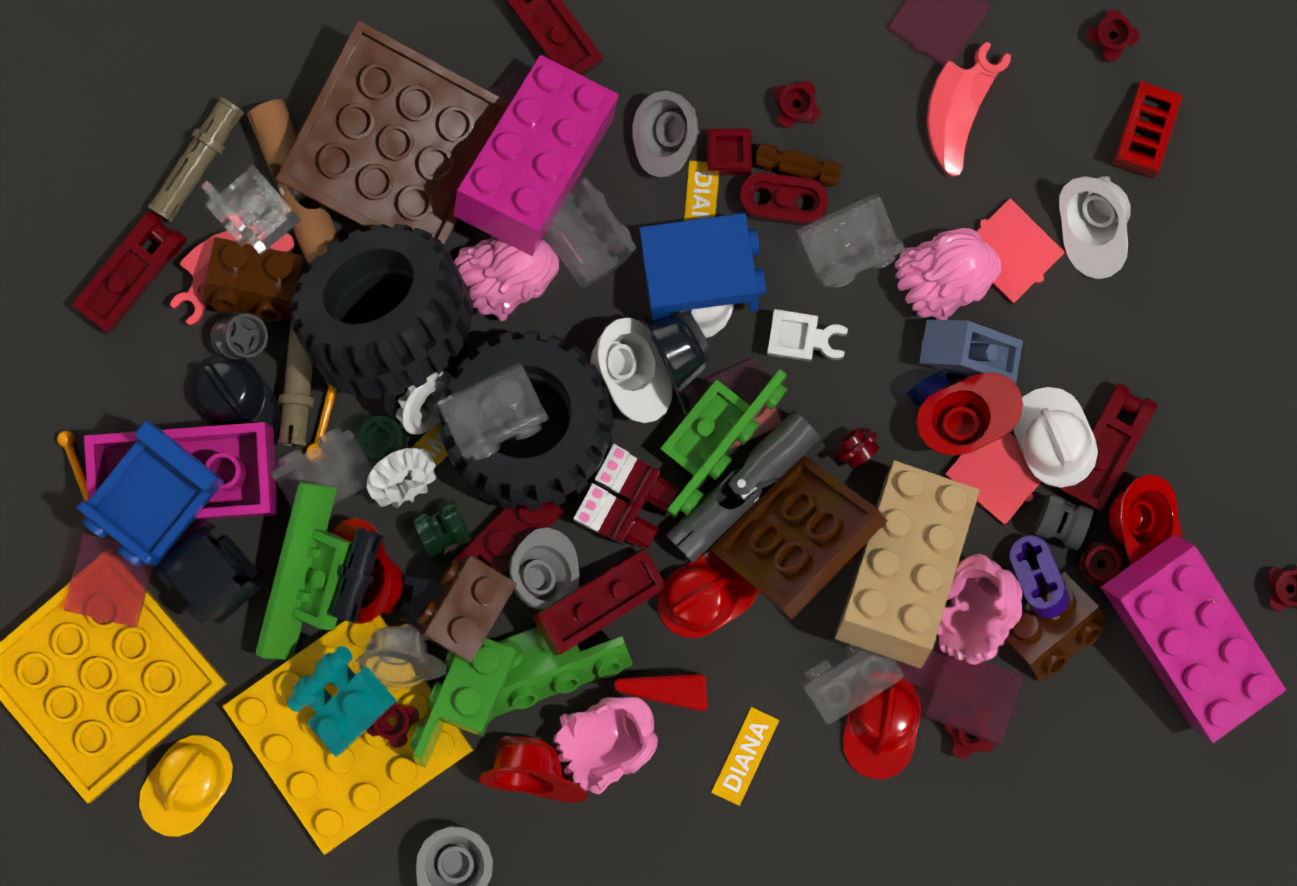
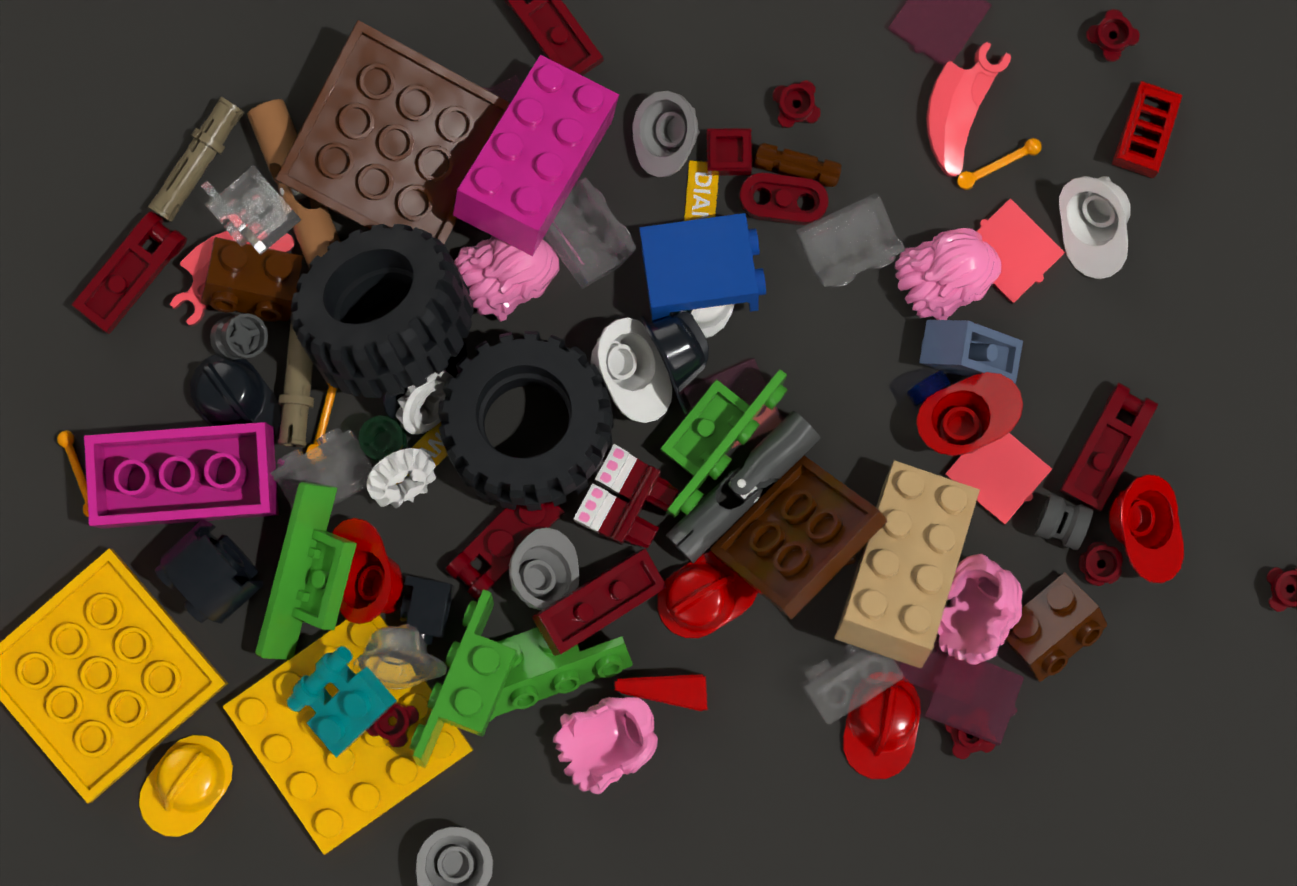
(107, 583): clear pink piece -> none
(150, 497): blue panel -> none
(356, 574): black pin -> none
(432, 534): clear green wheel -> none
(465, 607): reddish brown bracket -> none
(493, 412): clear bracket -> none
(530, 768): red piece -> none
(745, 756): yellow sticker -> none
(796, 337): white plate -> none
(857, 447): dark red plate -> none
(967, 179): none -> light orange hinge
(1046, 573): dark purple beam -> none
(1056, 437): white piece -> none
(1193, 638): dark pink brick -> none

